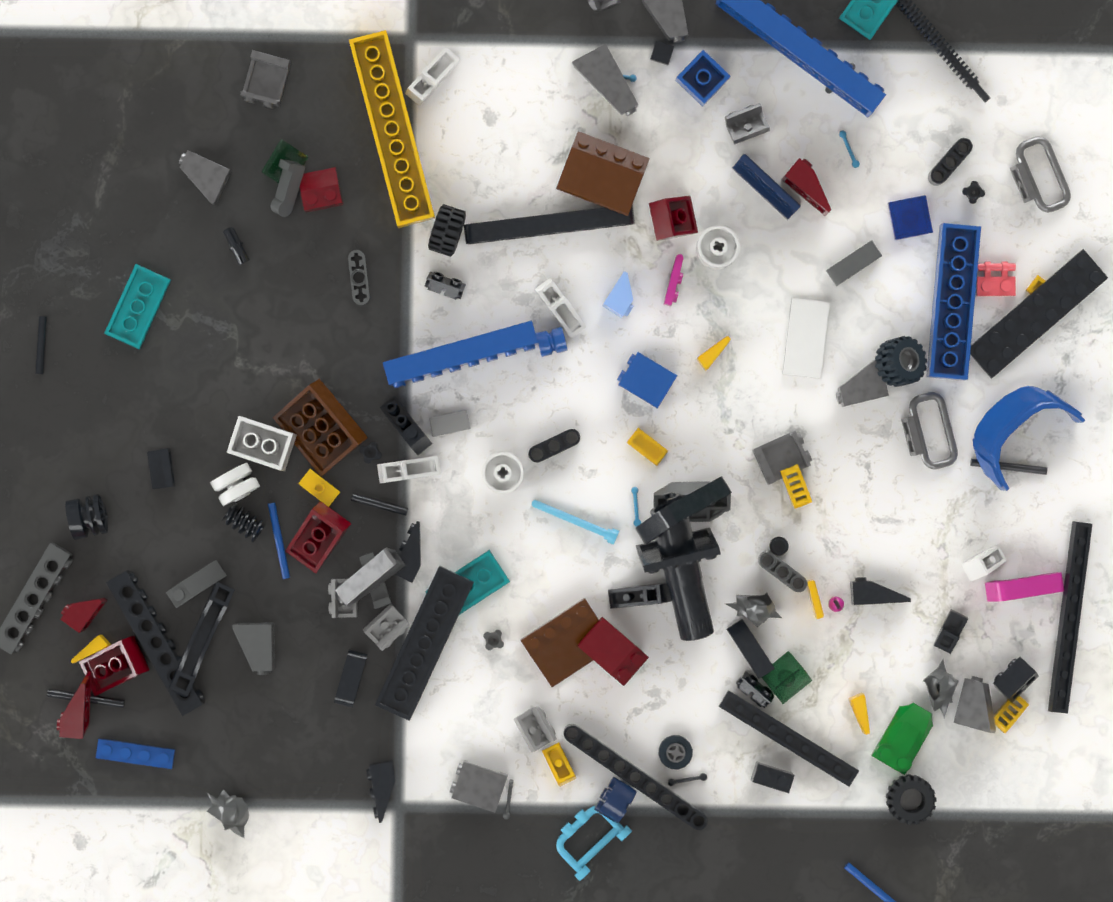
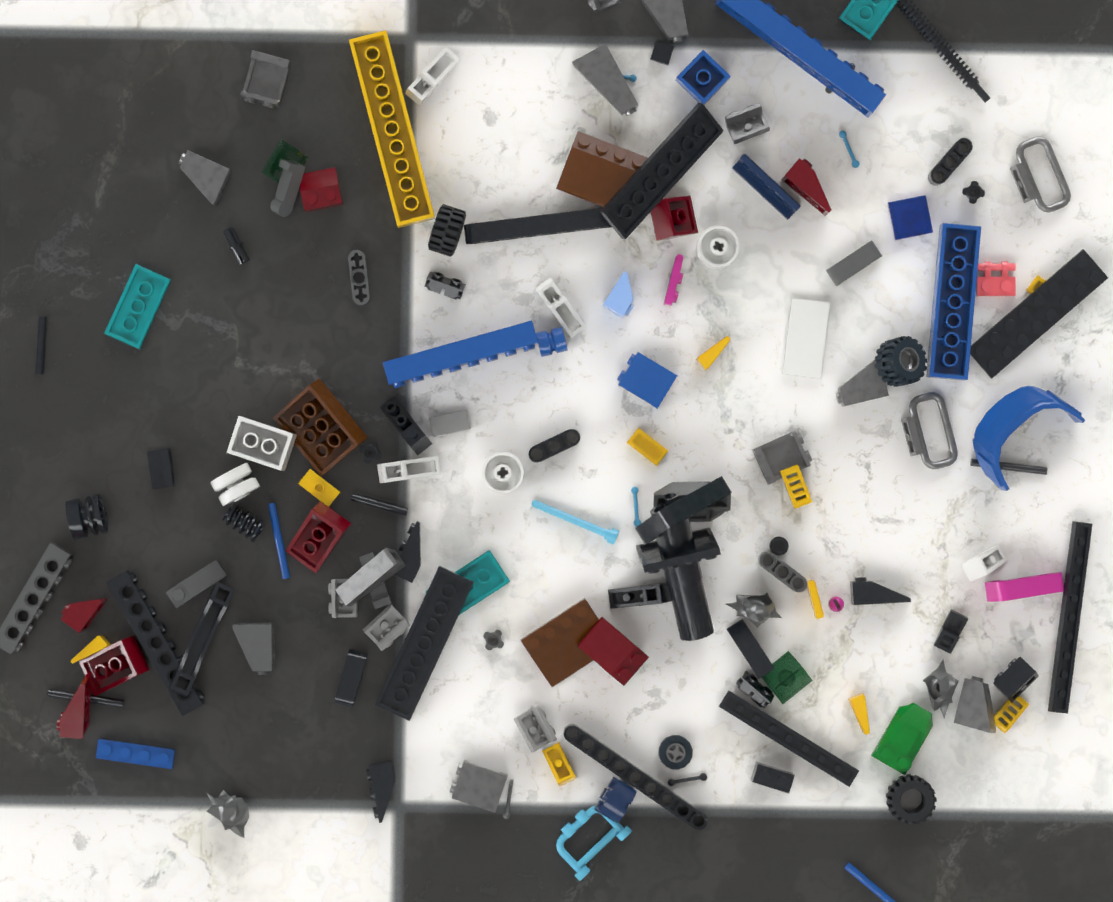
(661, 171): none -> black plate

